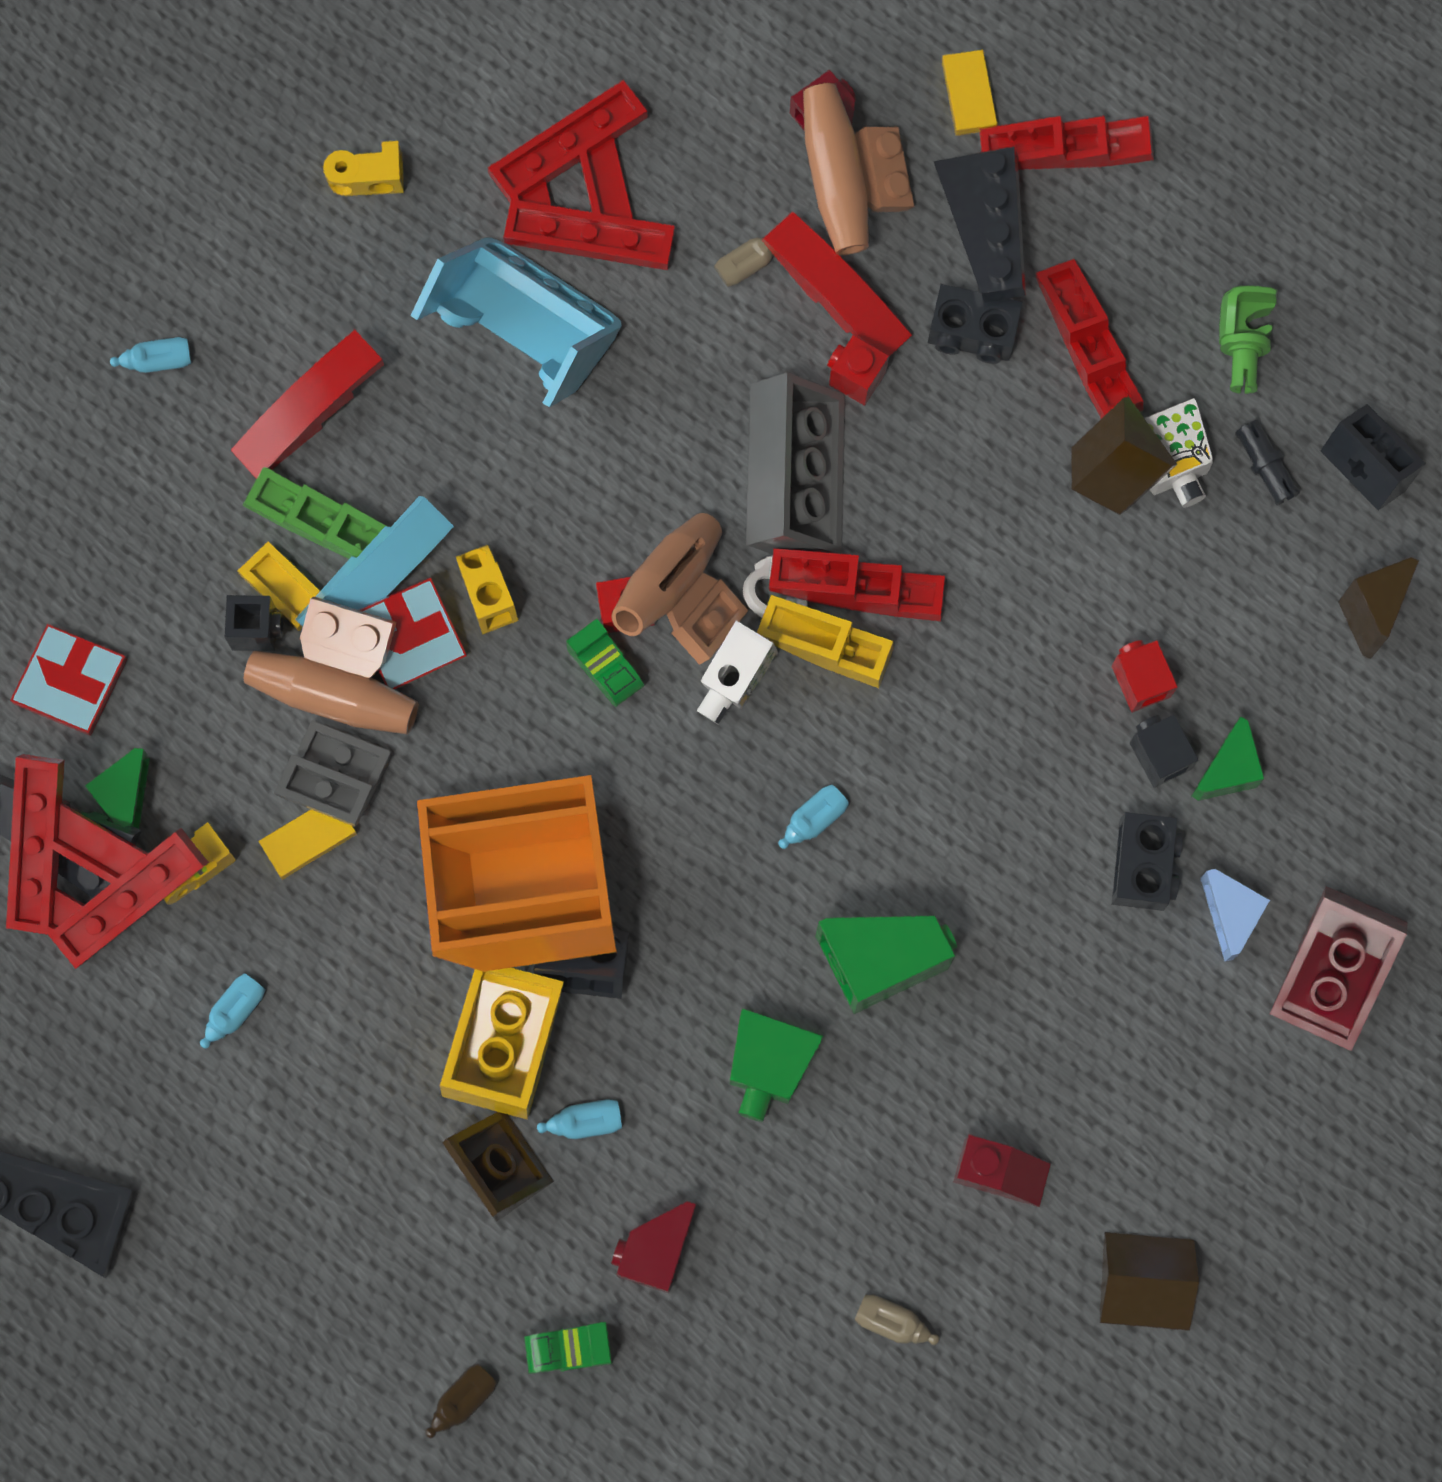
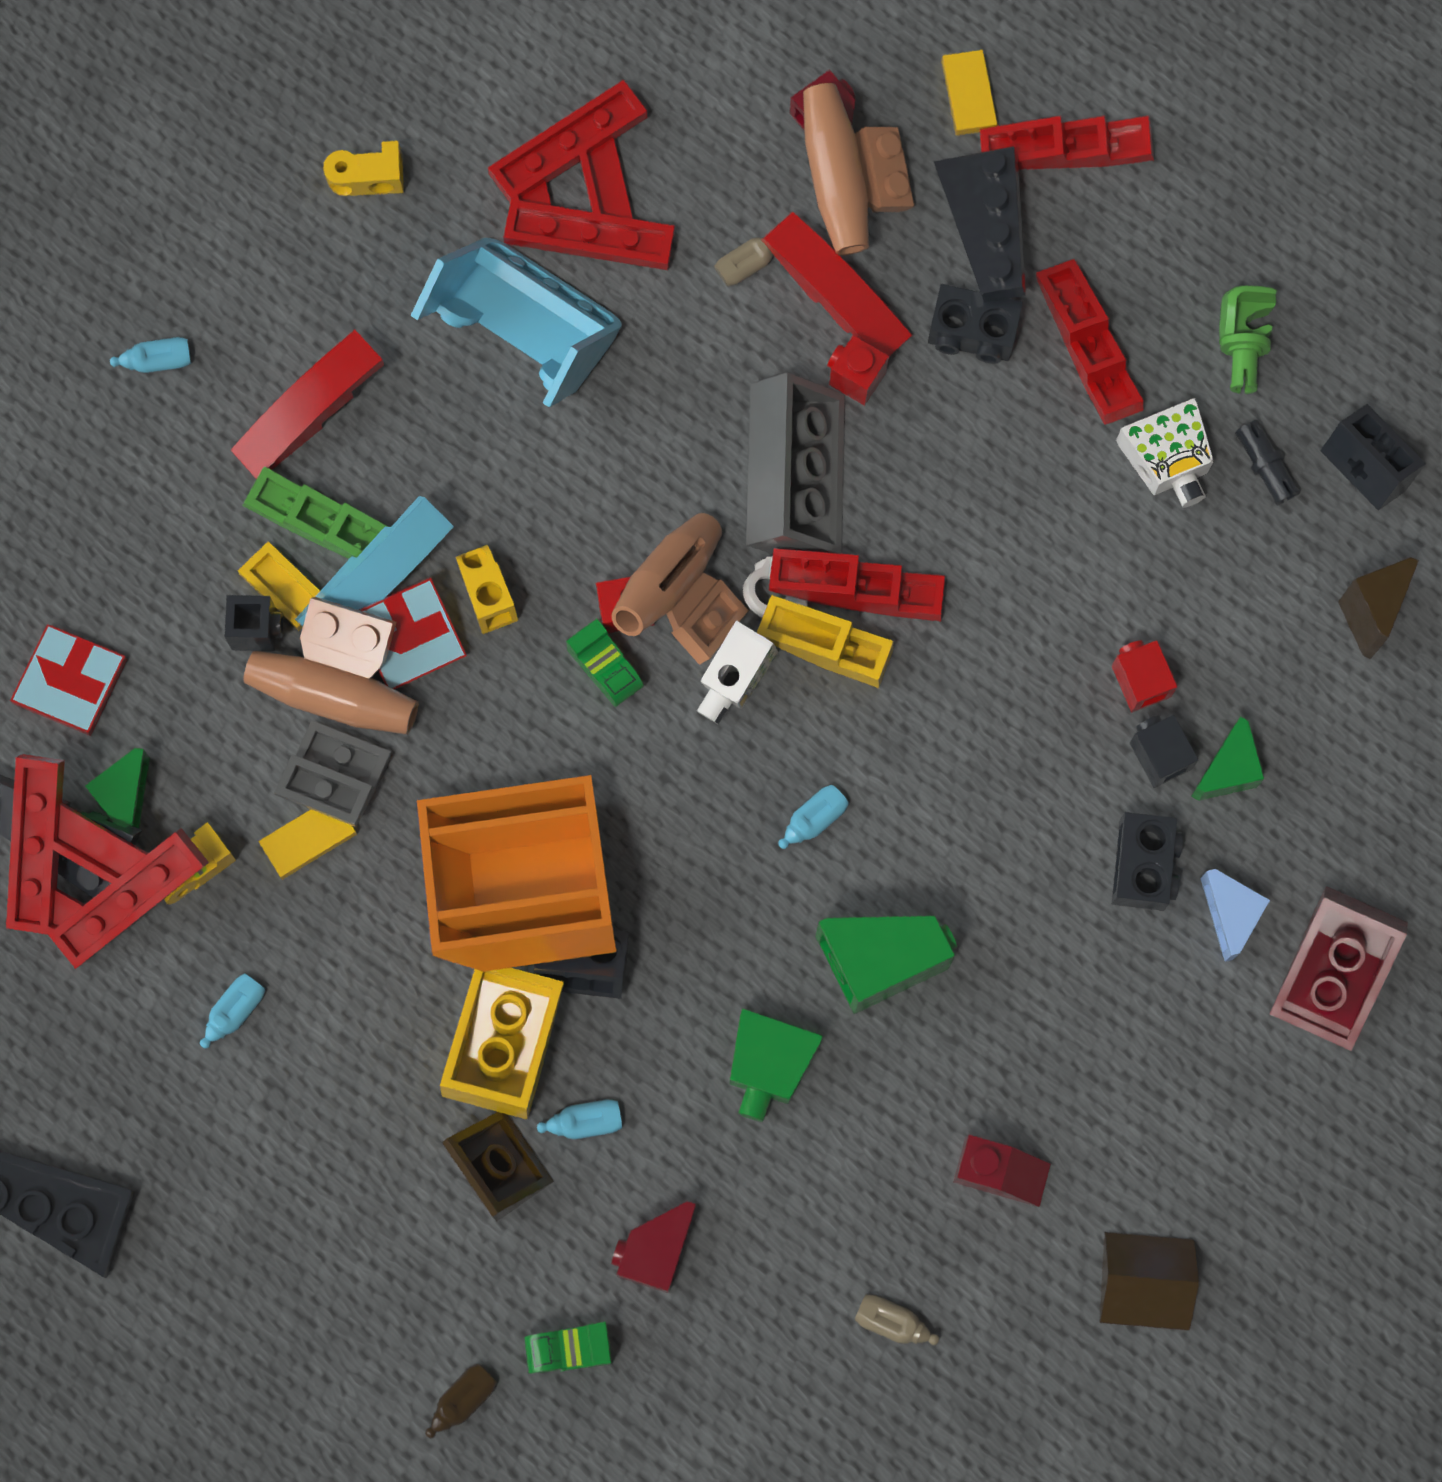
(1119, 459): dark brown slope -> none

